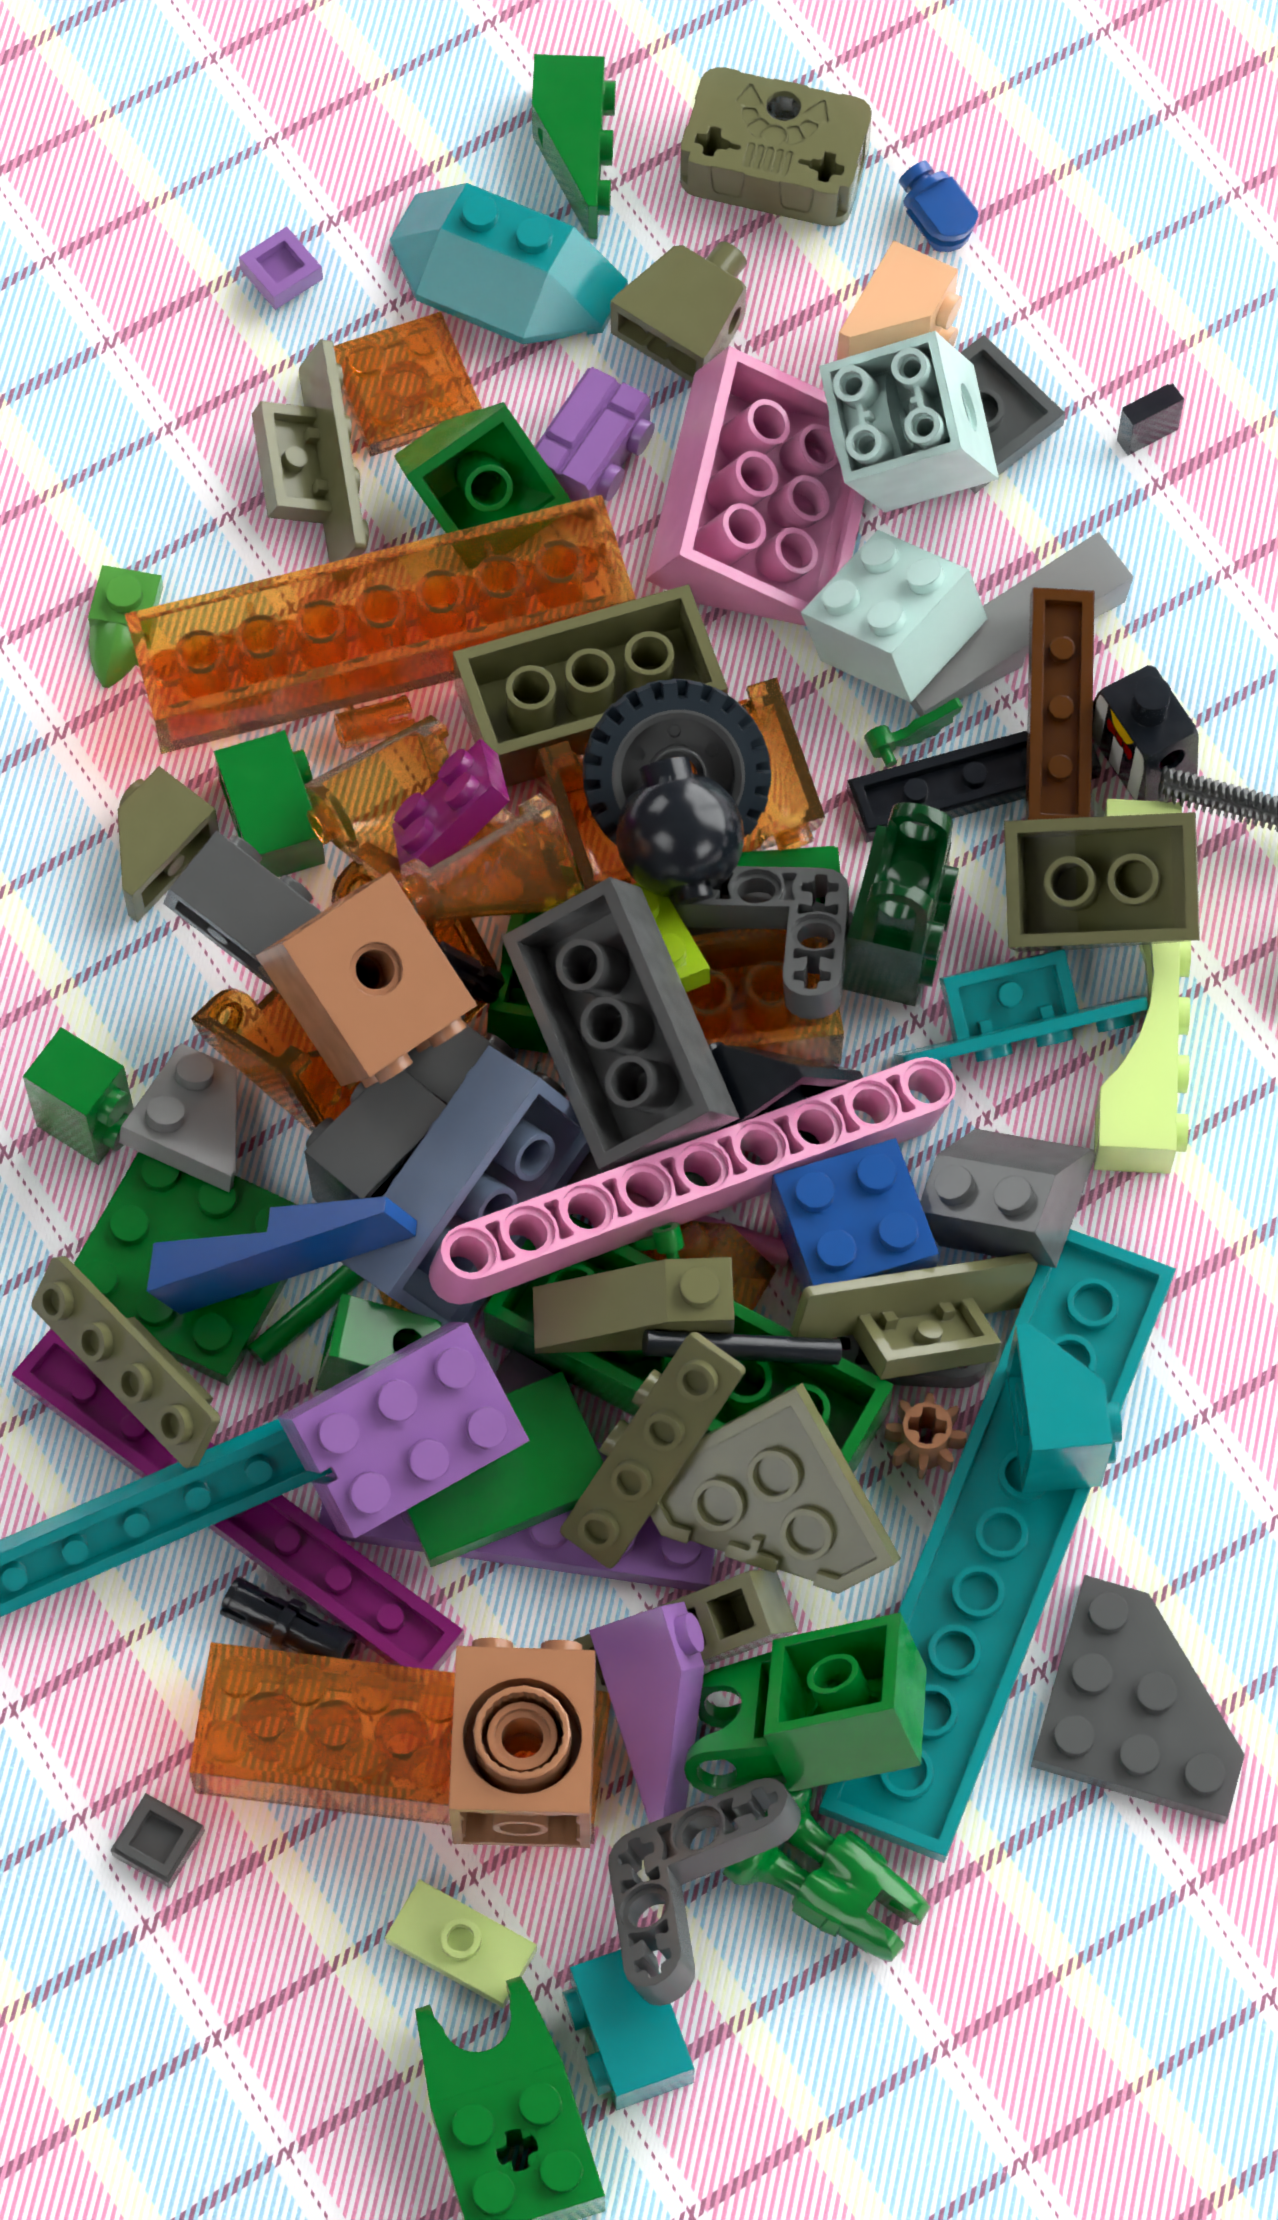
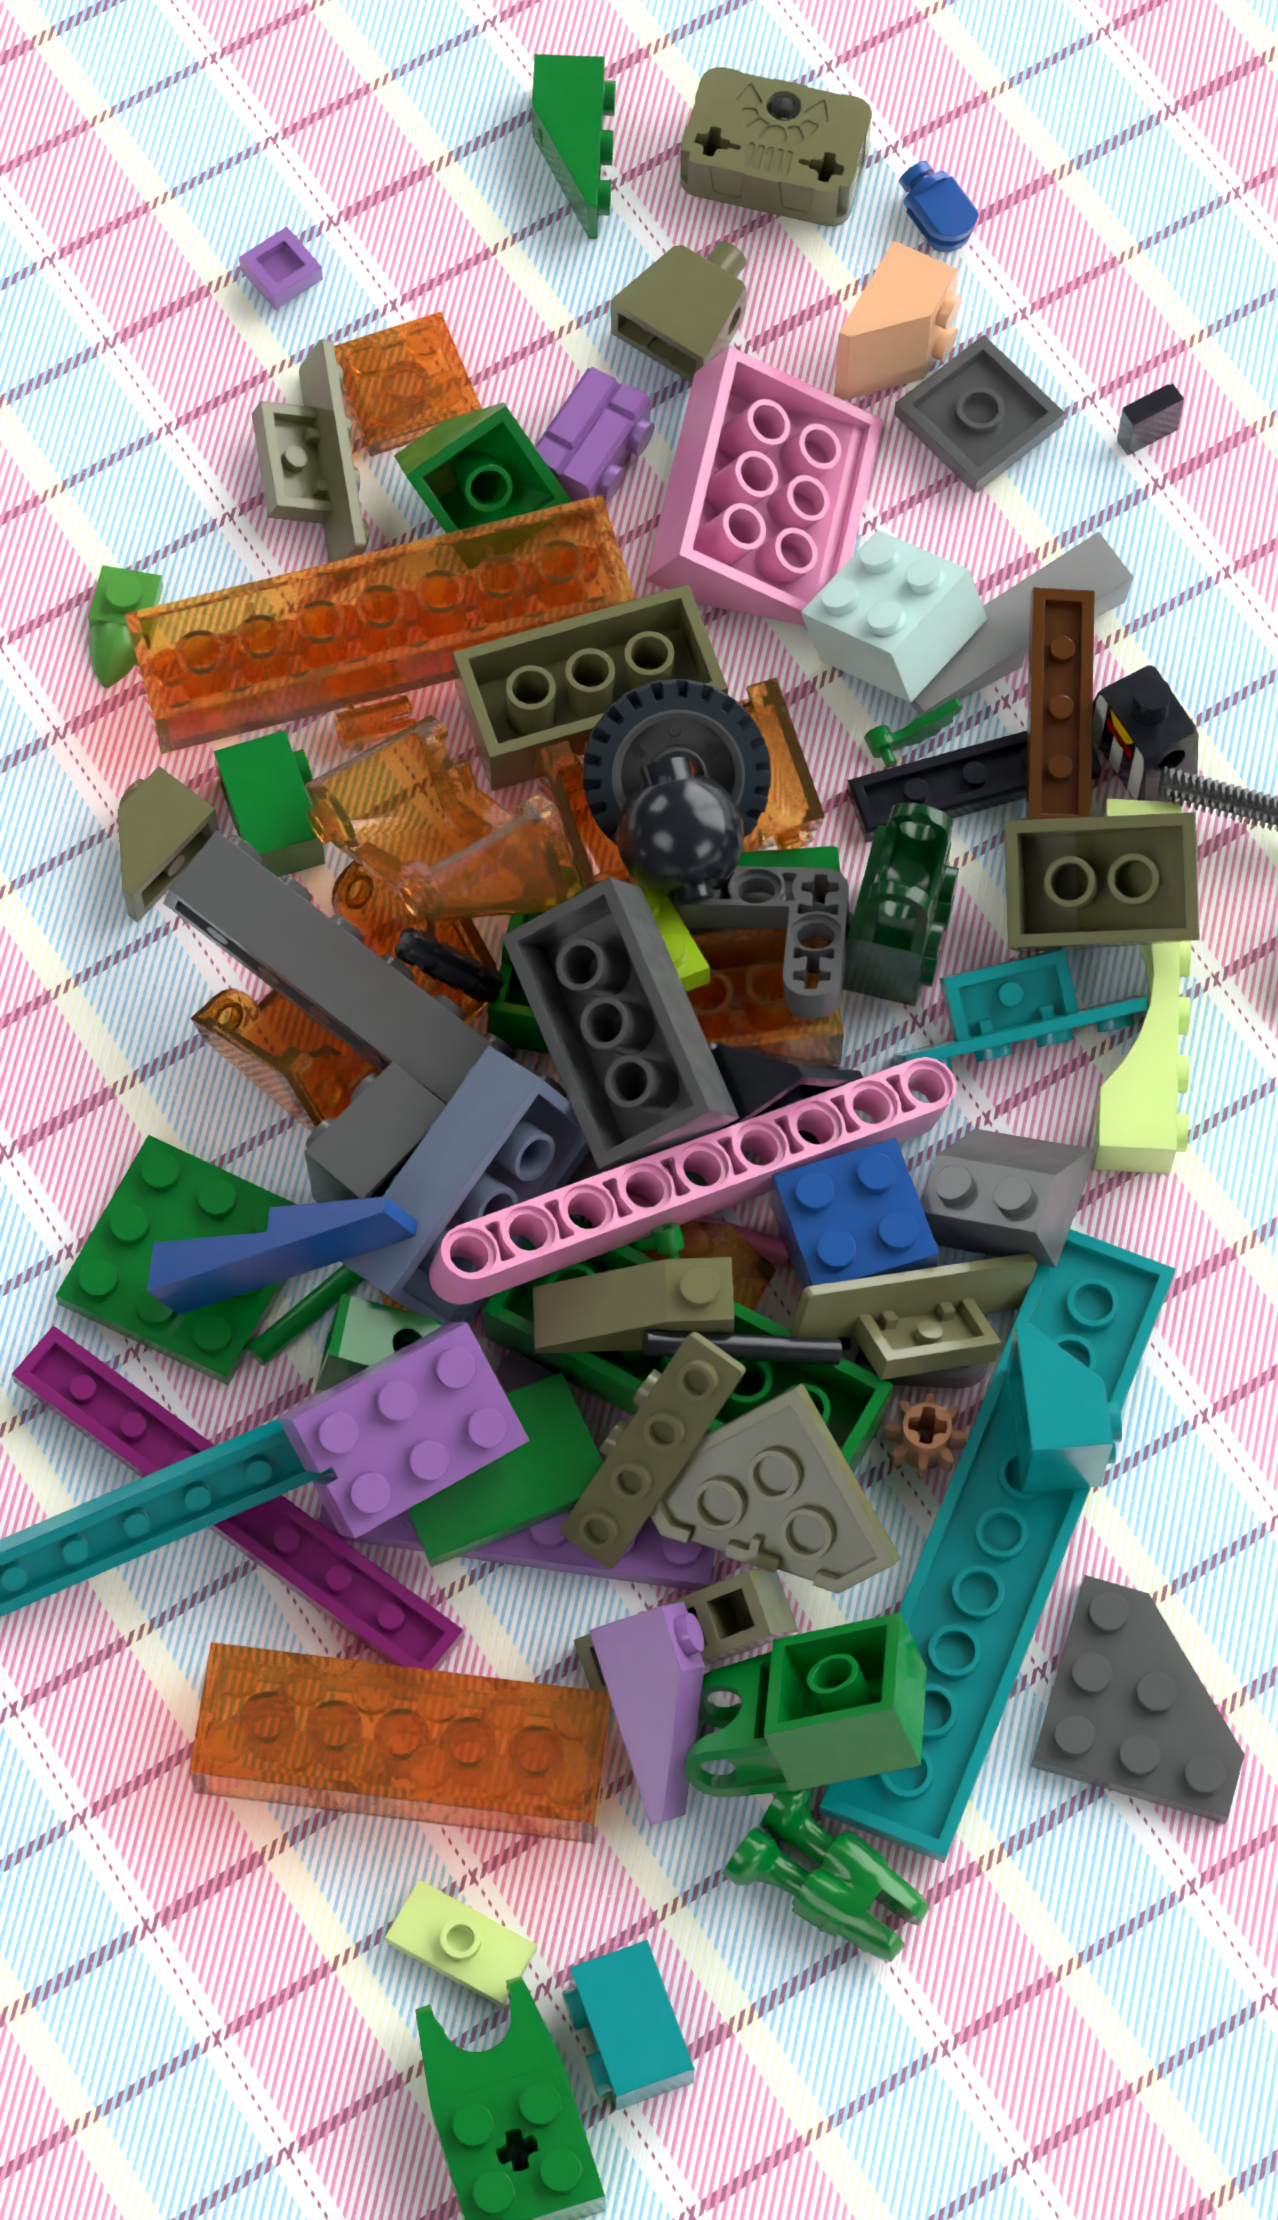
(79, 1095): green brick -> none
(128, 1361): olive bracket -> none
(157, 1840): dark grey tile -> none
(189, 1118): light grey wing -> none
(285, 1622): black pin -> none
(410, 990): nougat brick -> none
(453, 808): magenta plate -> none
(503, 266): teal wedge -> none
(513, 1704): nougat brick -> none
(672, 1863): dark grey beam -> none
(908, 422): light aqua brick -> none

